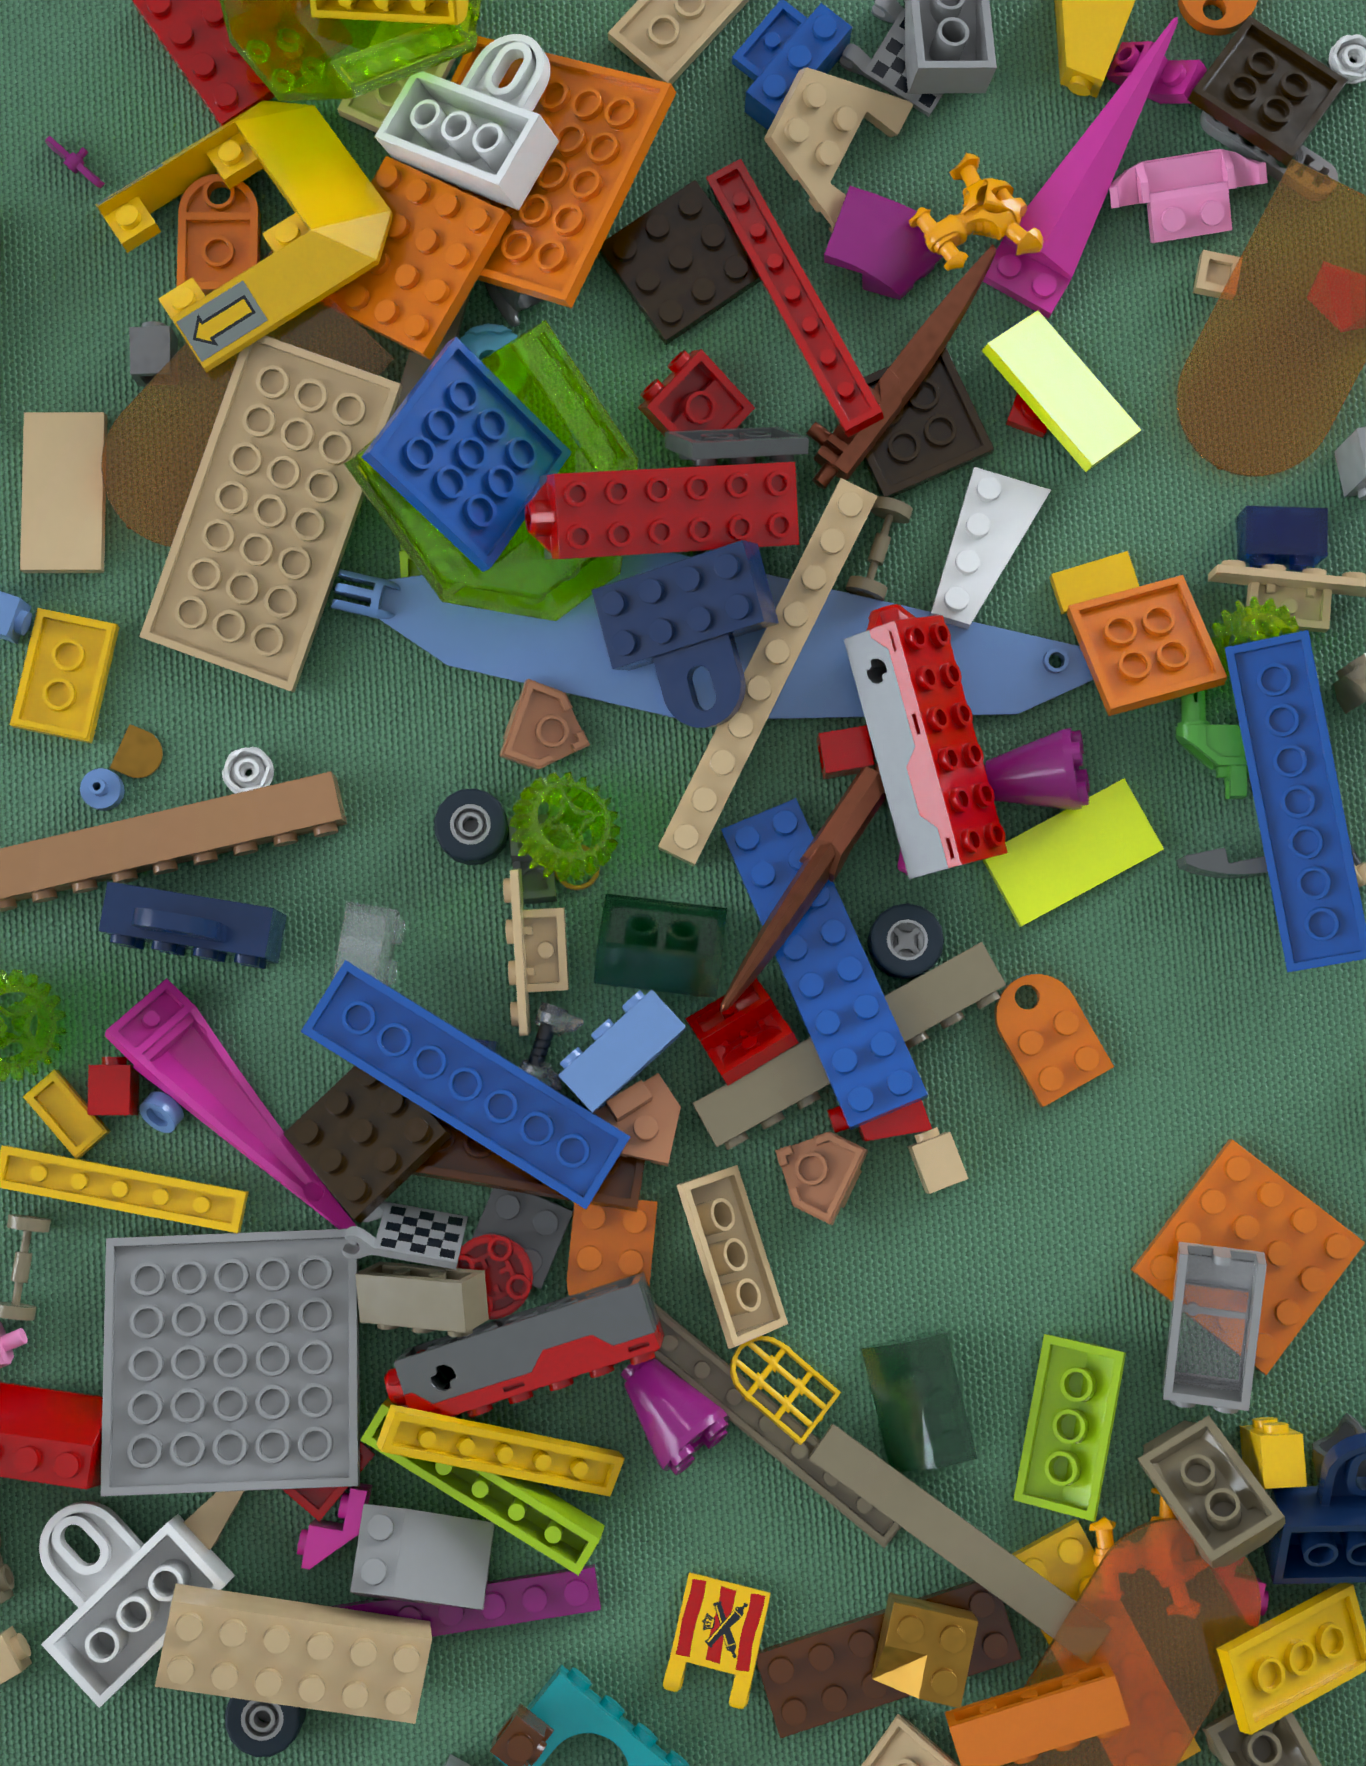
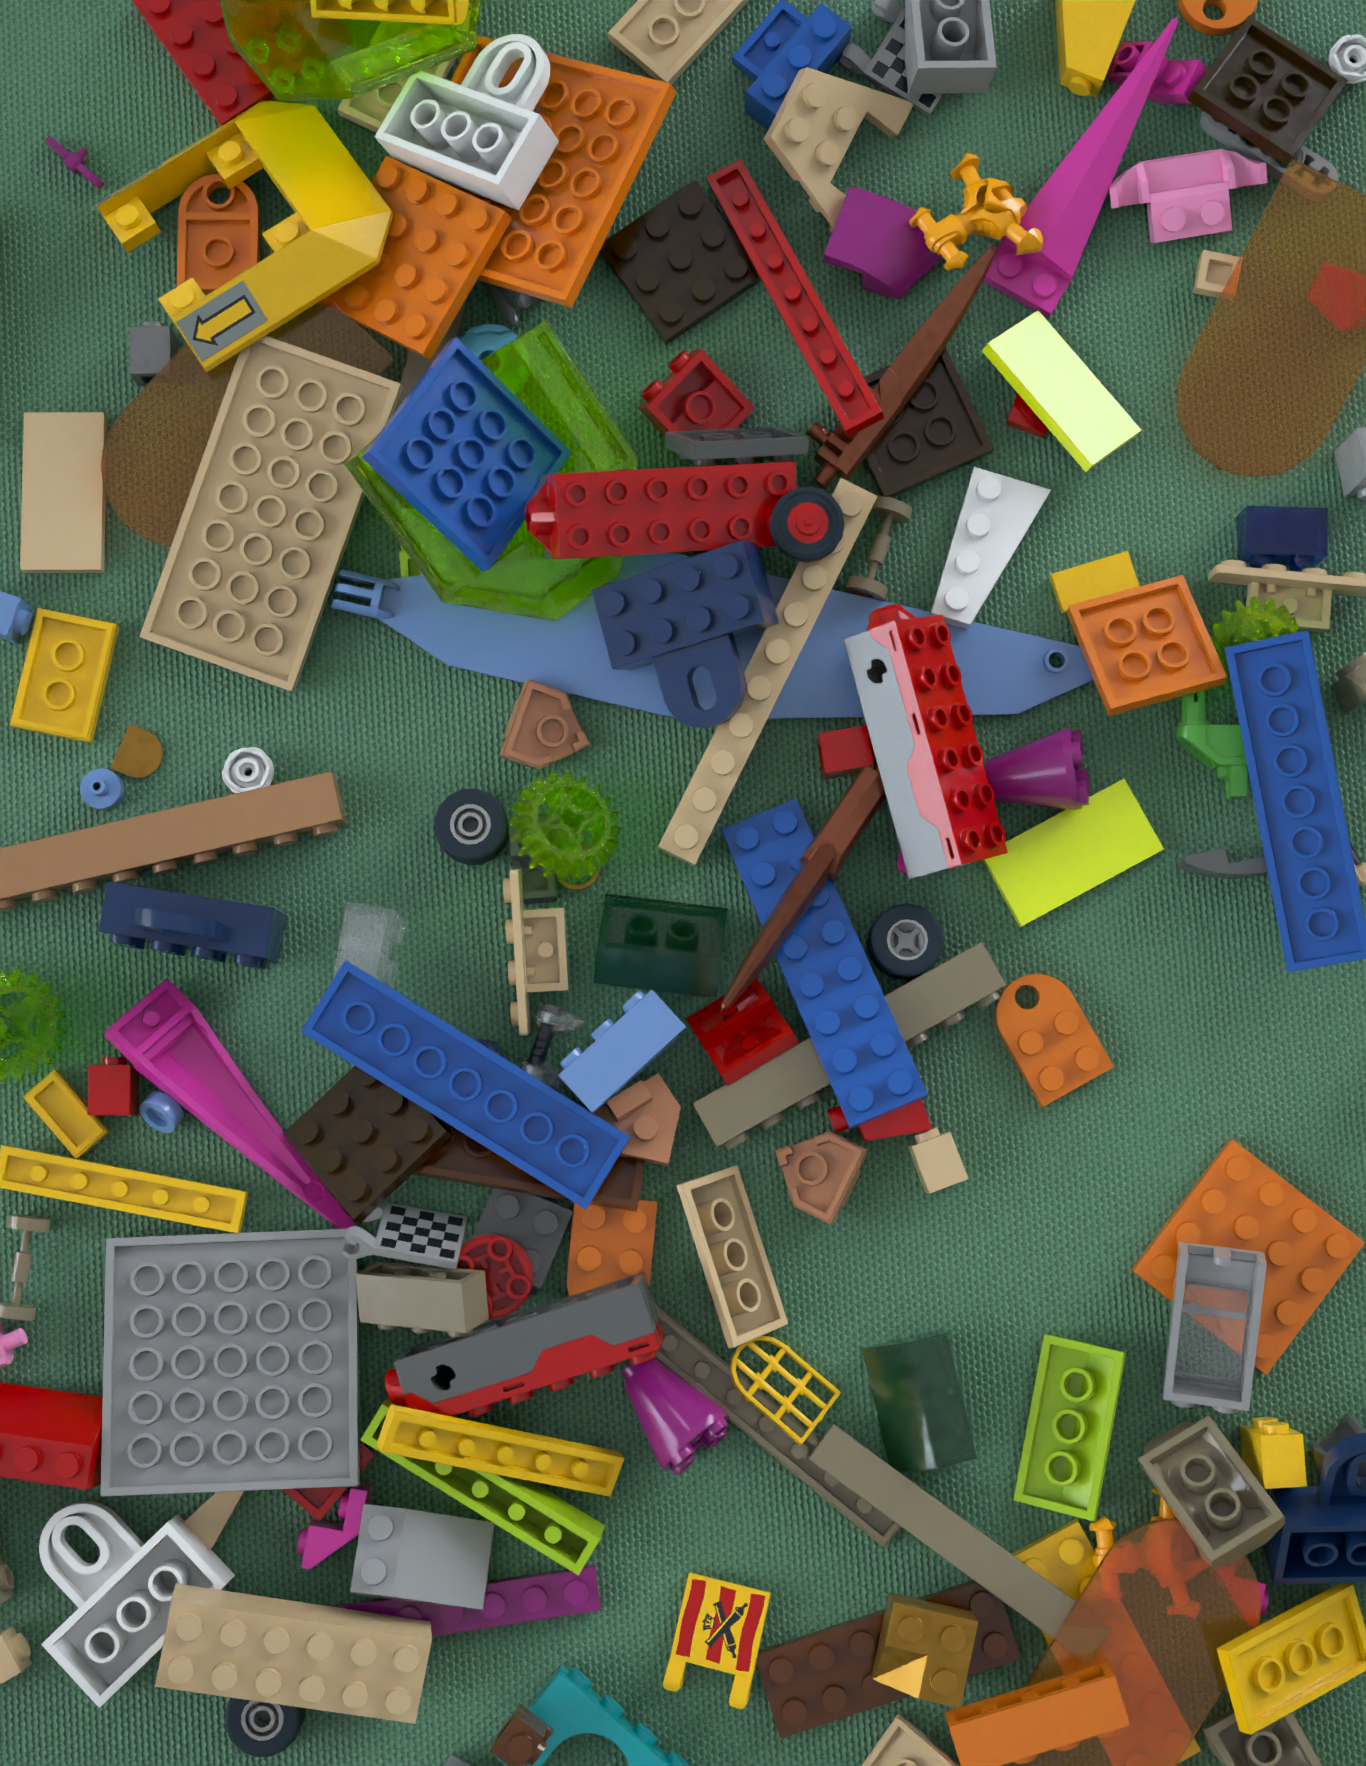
(806, 524): none -> black wheel

